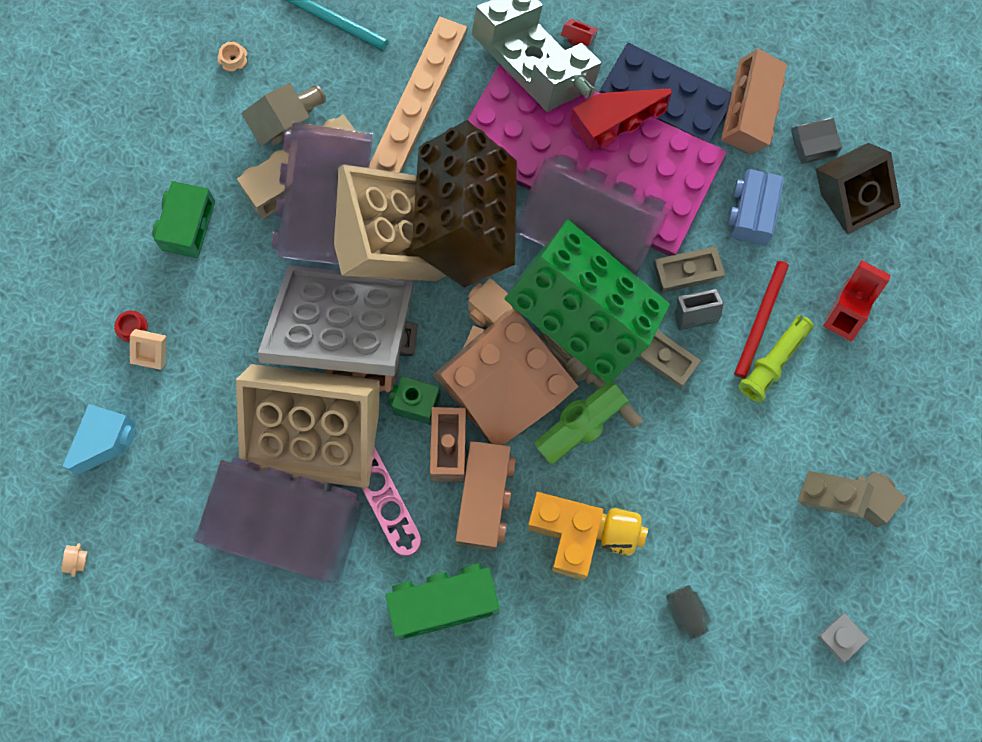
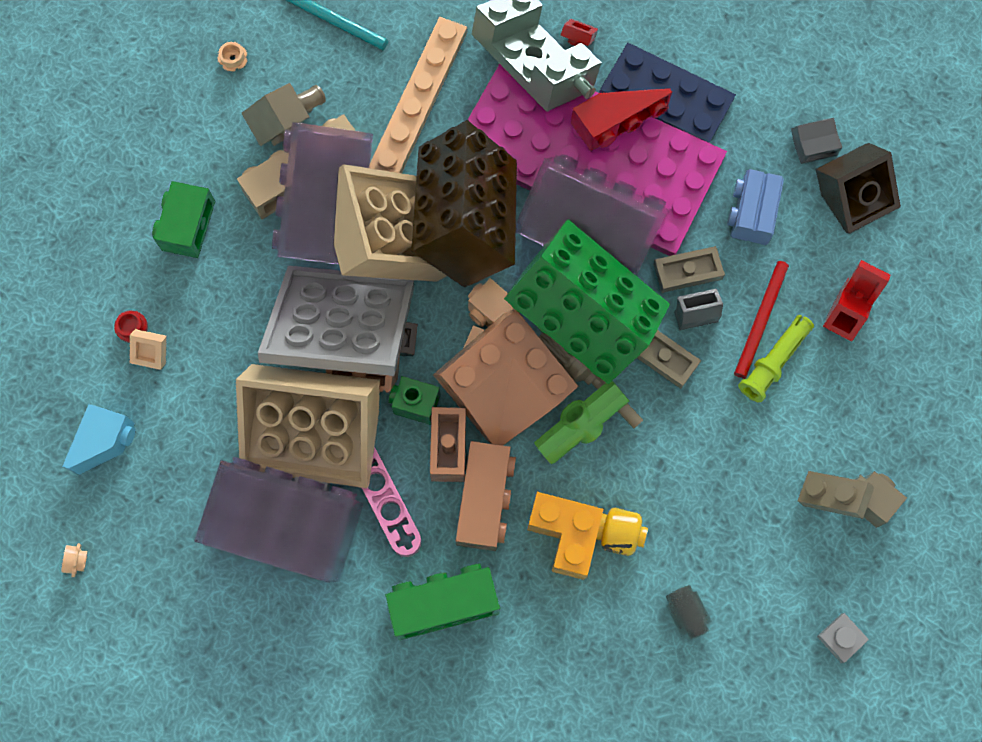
(754, 102): nougat brick -> none

